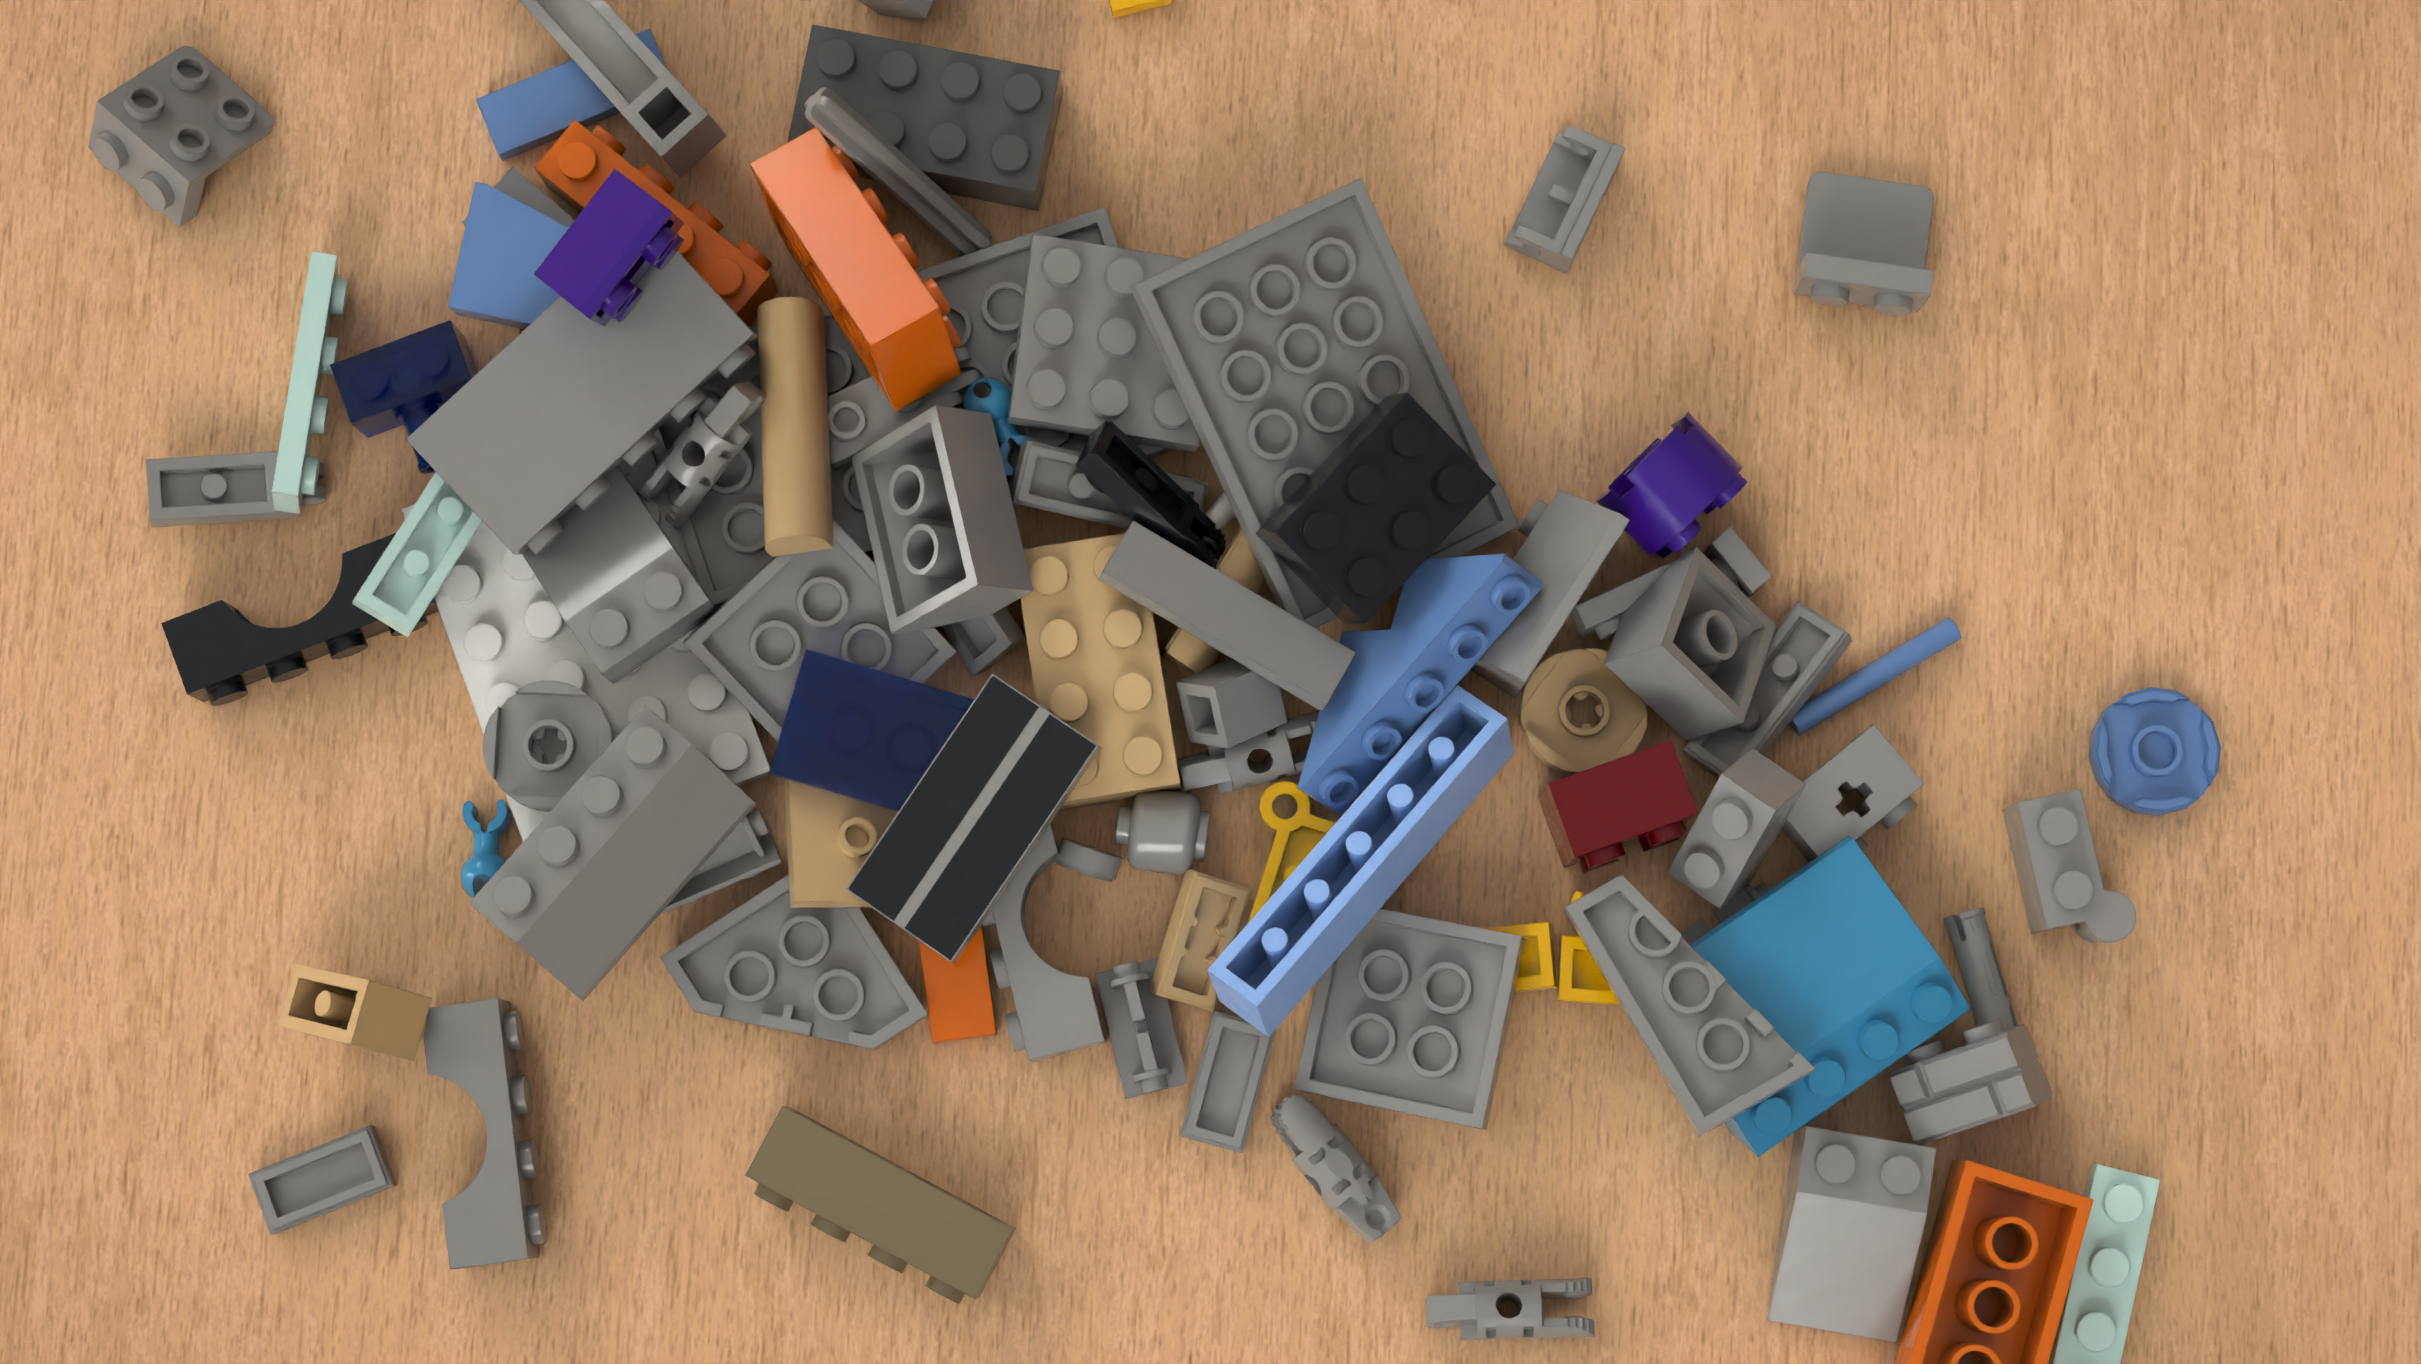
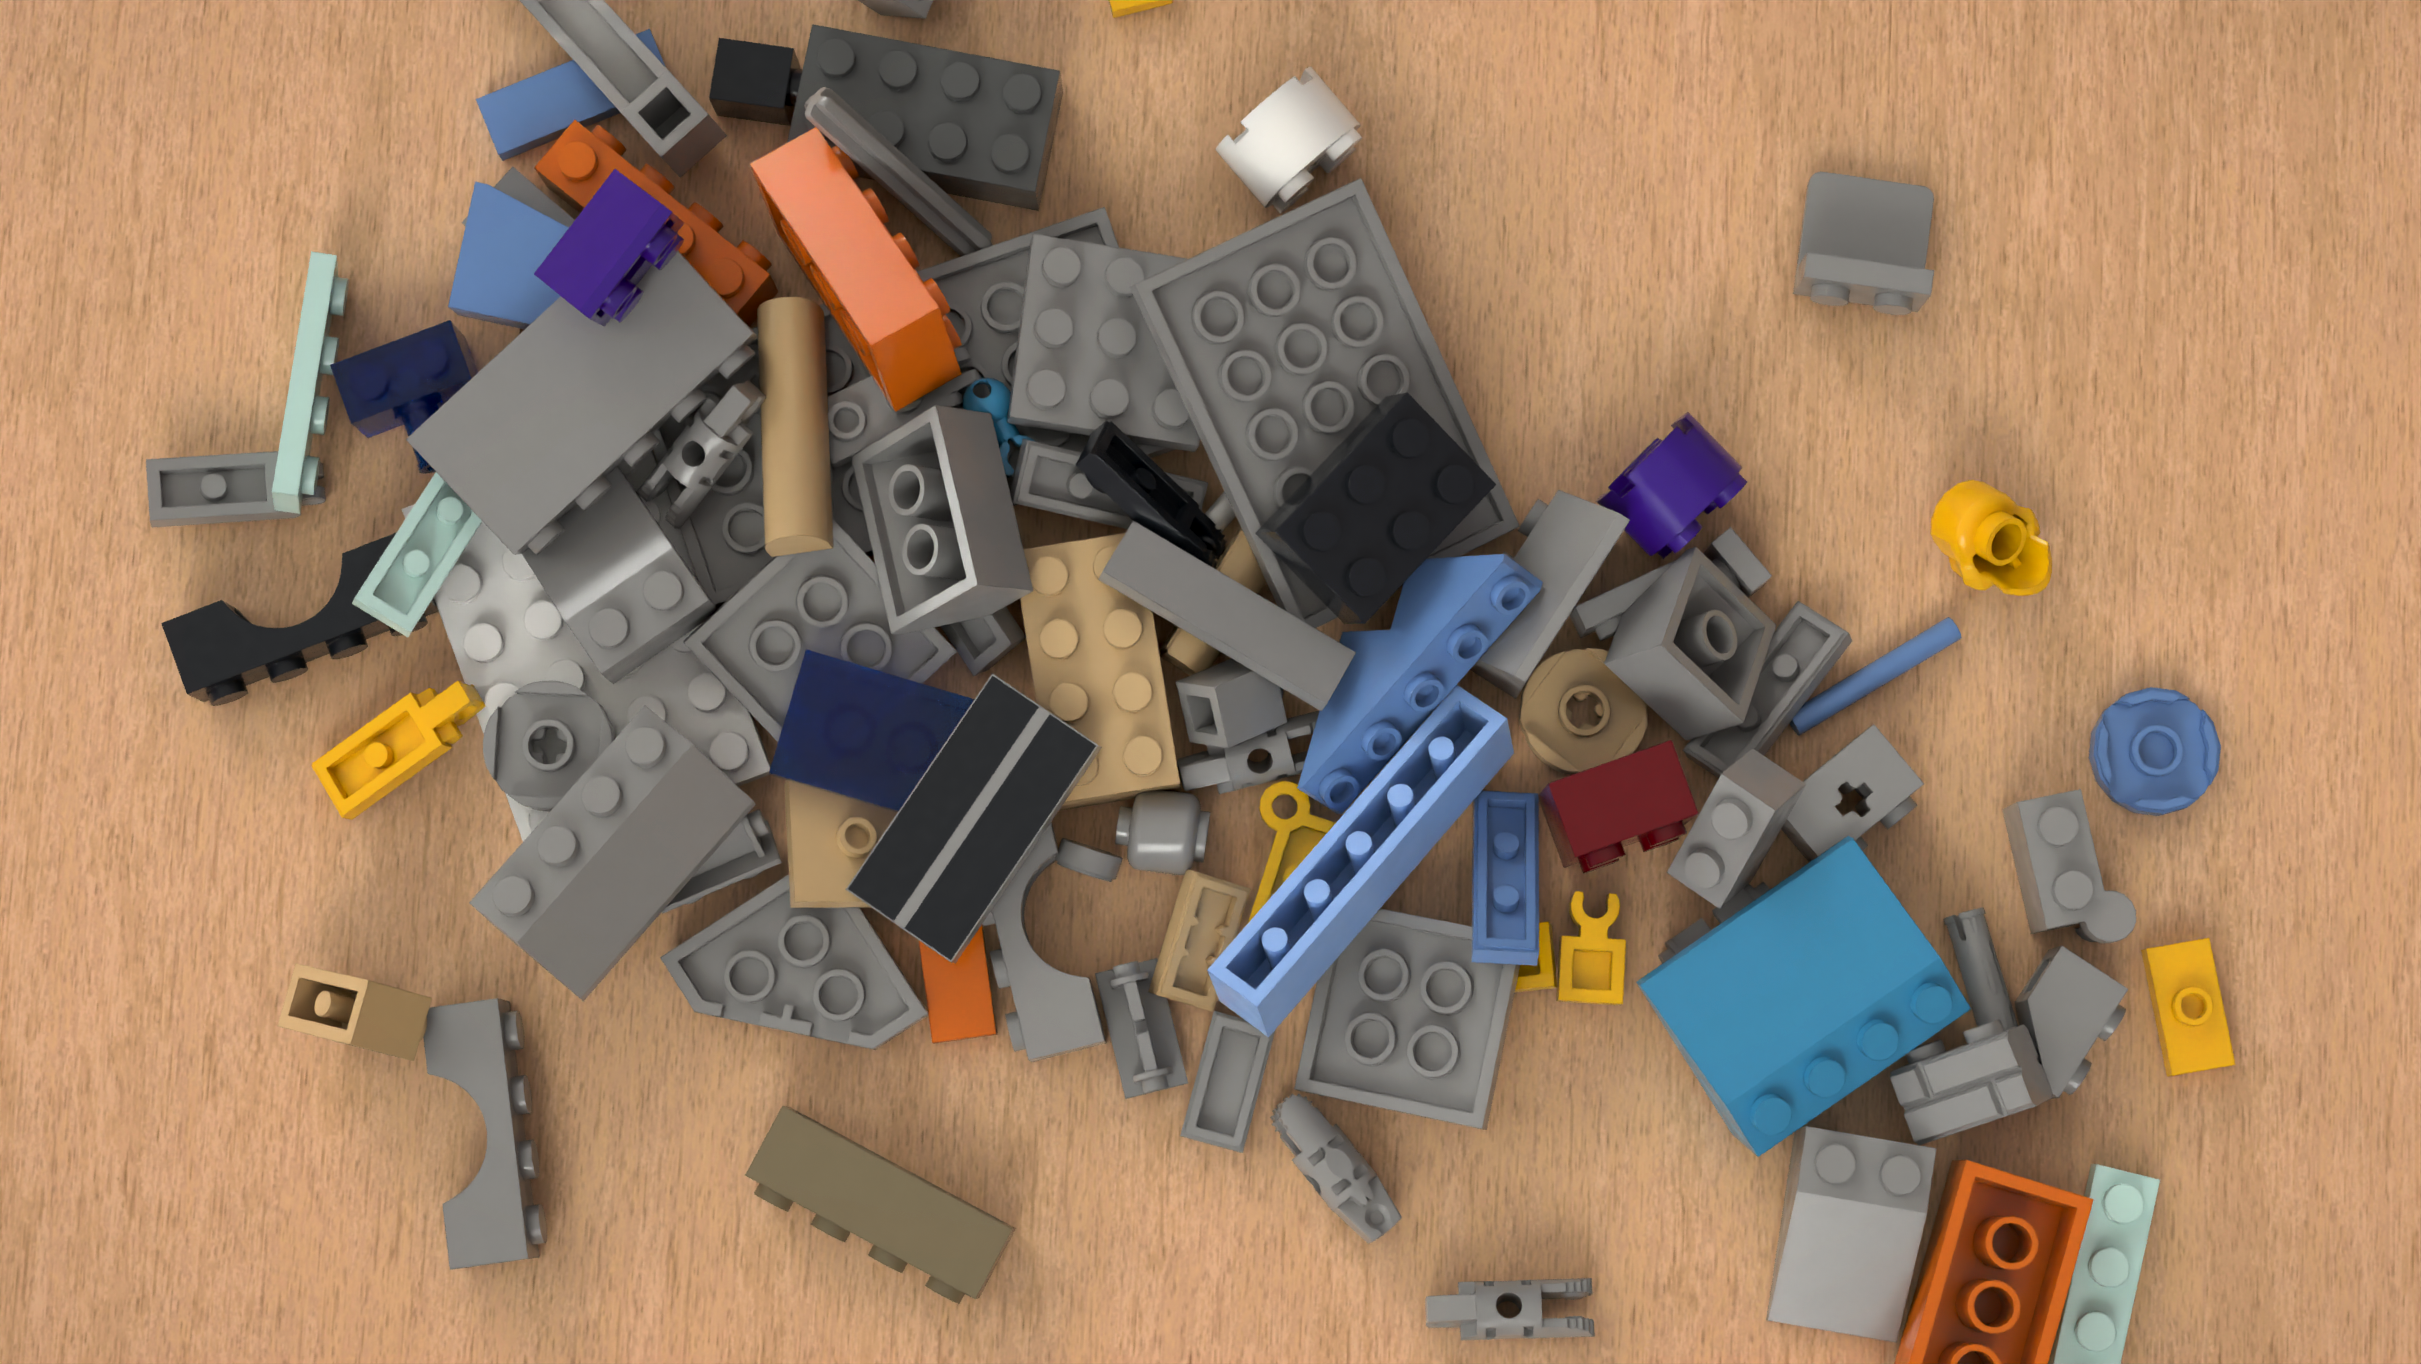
(175, 130): light grey bracket -> none
(322, 1179): light grey tile -> none
(395, 746): none -> yellow hinge
(486, 856): dark azure arm -> none
(755, 81): none -> black brick
(1289, 138): none -> white brick
(1505, 878): none -> medium blue tile
(1565, 198): light grey hinge -> none
(1694, 1025): light grey wing -> none
(1991, 540): none -> yellow head
(2065, 1012): none -> light grey slope
(2188, 1007): none -> yellow plate

